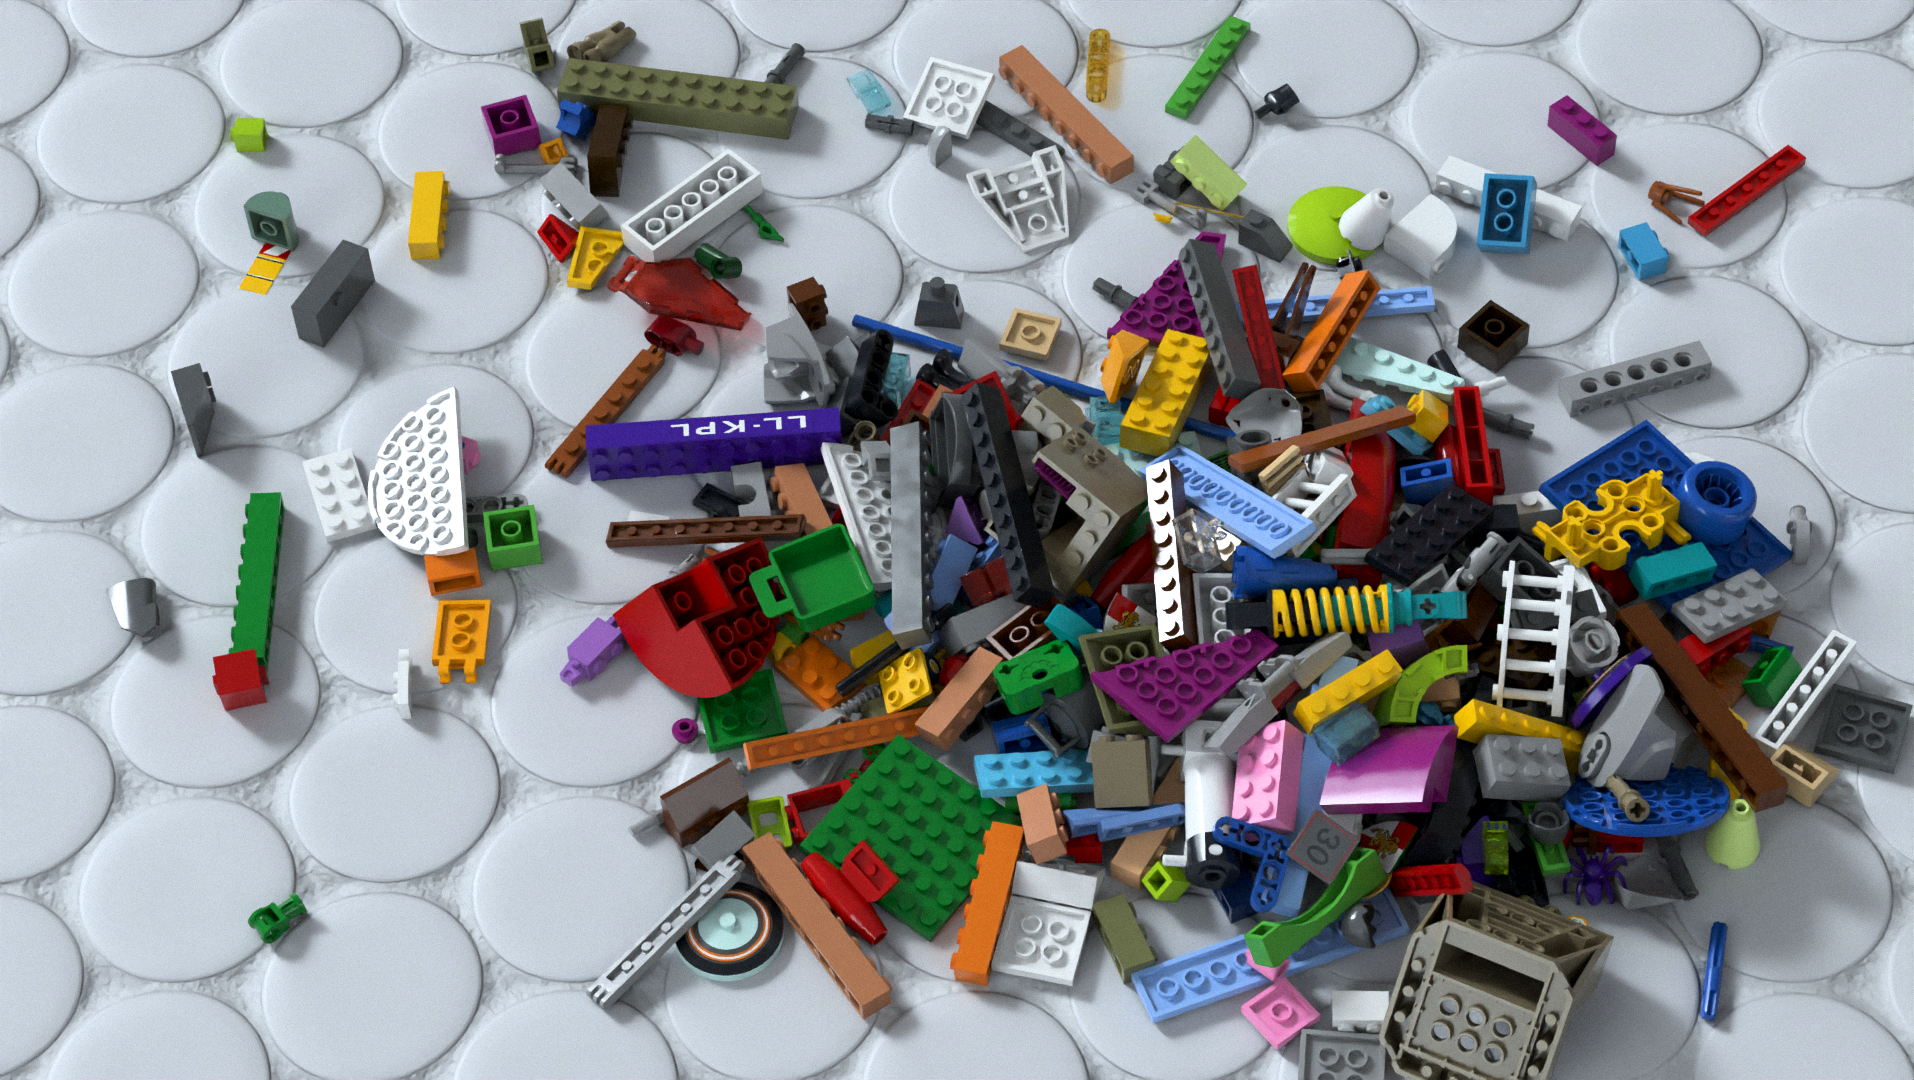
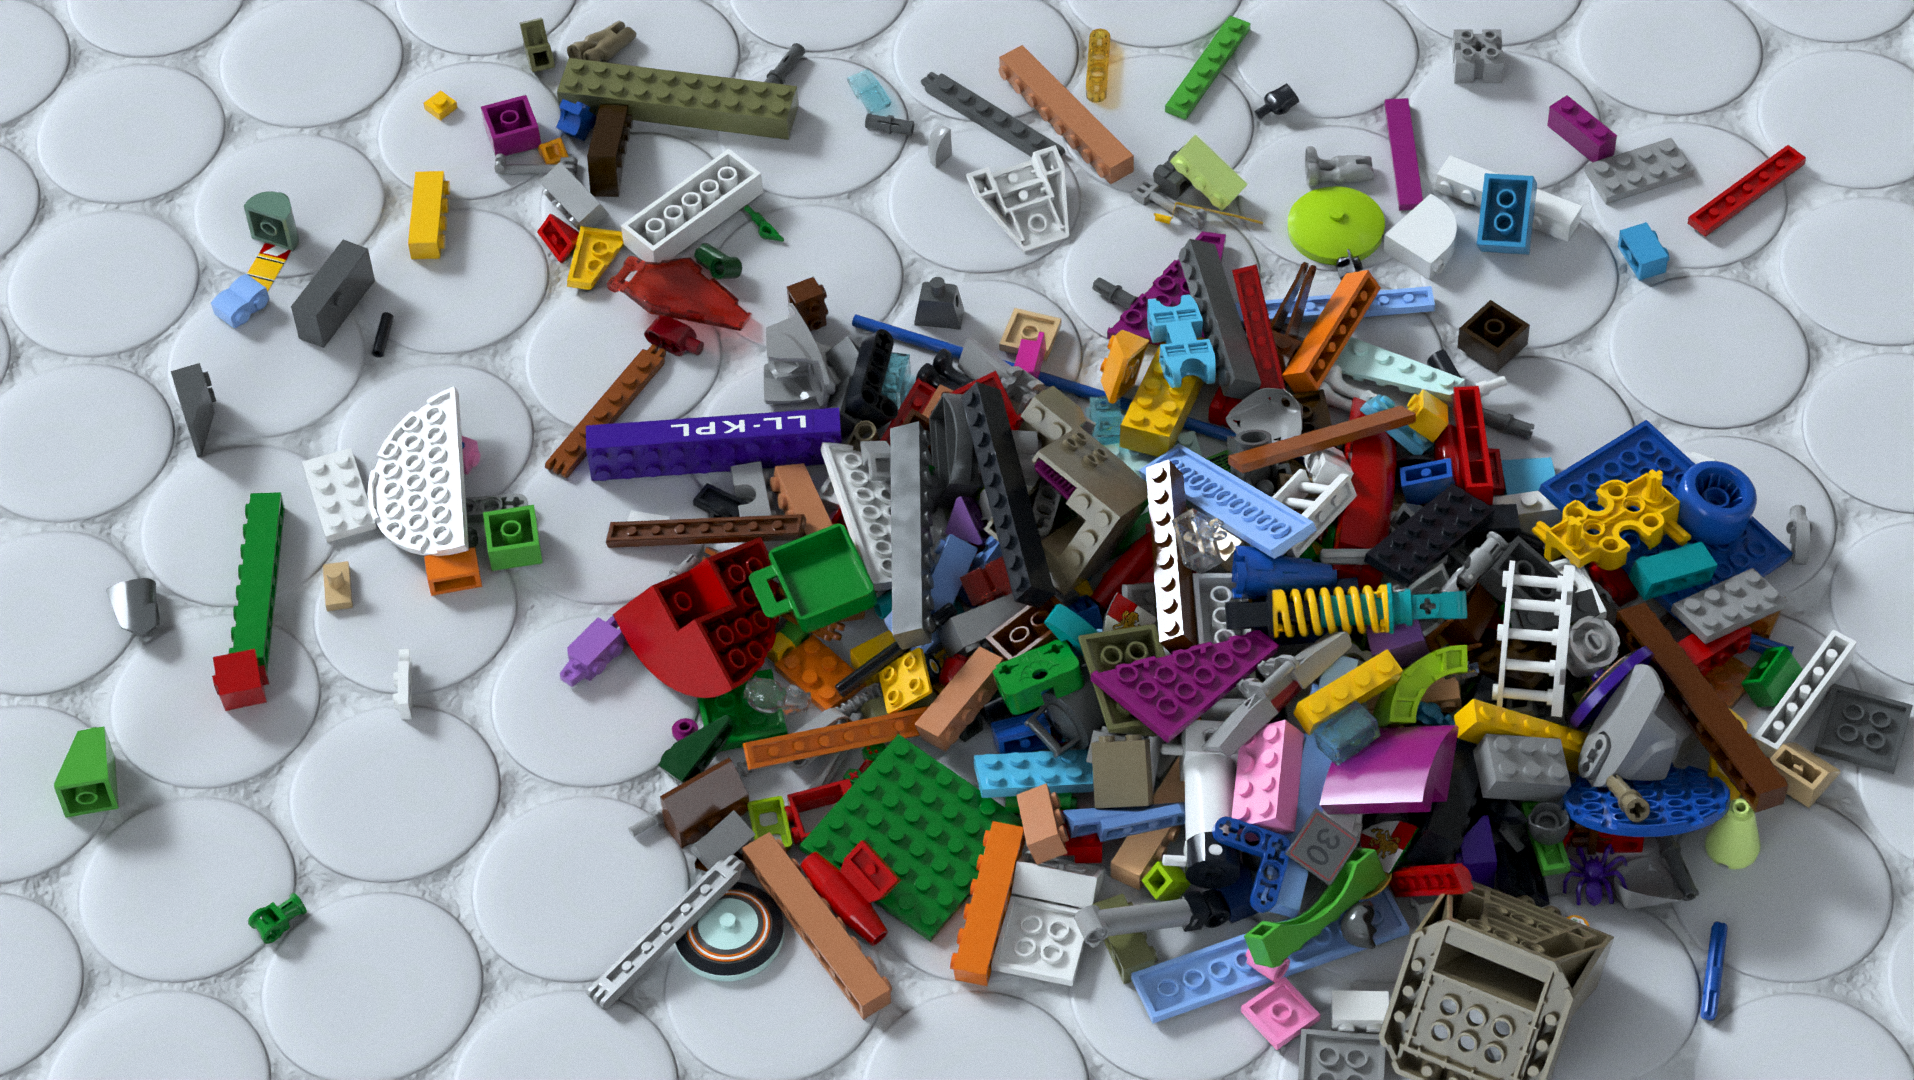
(88, 775): none -> bright green slope
(240, 301): none -> light blue brick
(249, 134): lime brick -> none
(337, 586): none -> tan tile
(382, 334): none -> black piece
(440, 105): none -> yellow plate
(461, 637): light orange tile -> none
(696, 751): none -> dark green slope
(769, 696): none -> clear animal
(949, 97): white plate -> none
(1031, 355): none -> dark pink panel
(1182, 352): none -> medium azure piece
(1188, 912): none -> light grey piece
(1263, 236): dark grey slope -> none
(1282, 474): tan tile -> none
(1338, 169): none -> light grey piece
(1368, 219): white cone -> none
(1403, 153): none -> magenta tile
(1477, 56): none -> light grey brick
(1495, 847): clear neon green leg -> none
(1526, 474): none -> medium azure slope
(1634, 378): light grey brick -> none
(1638, 170): none -> light grey plate
(1663, 193): dark orange plant -> none

